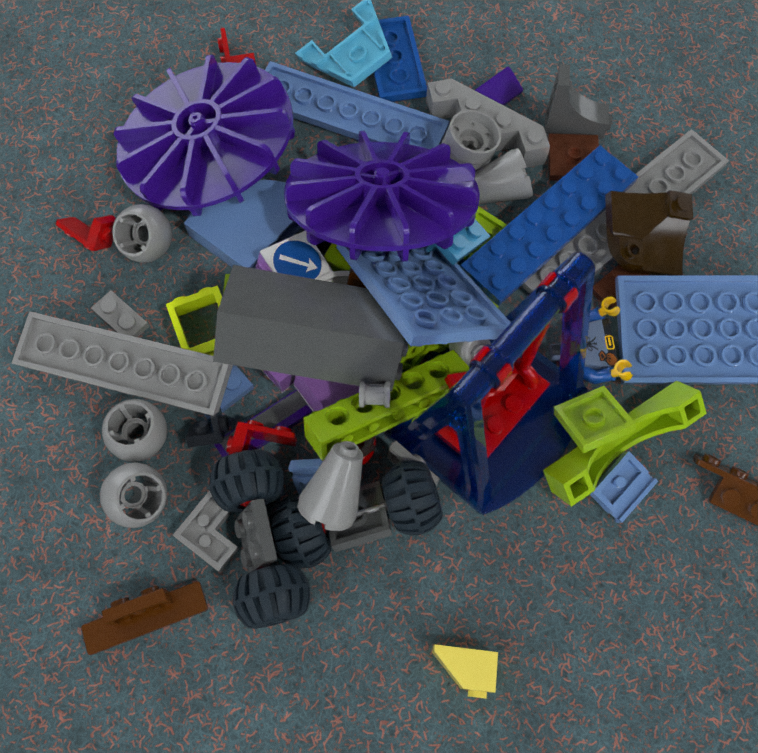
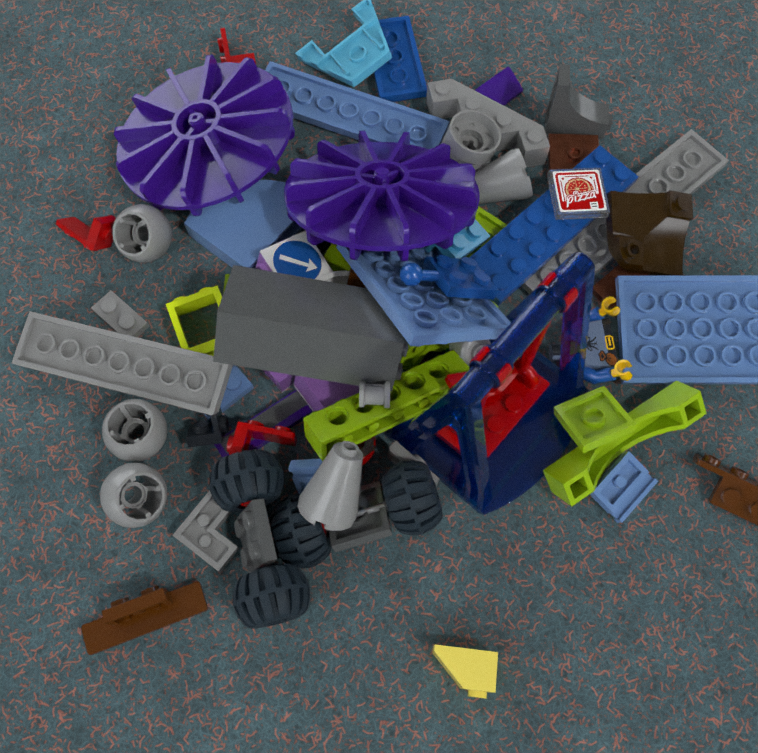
(454, 277): none -> blue plate
(578, 193): none -> tile

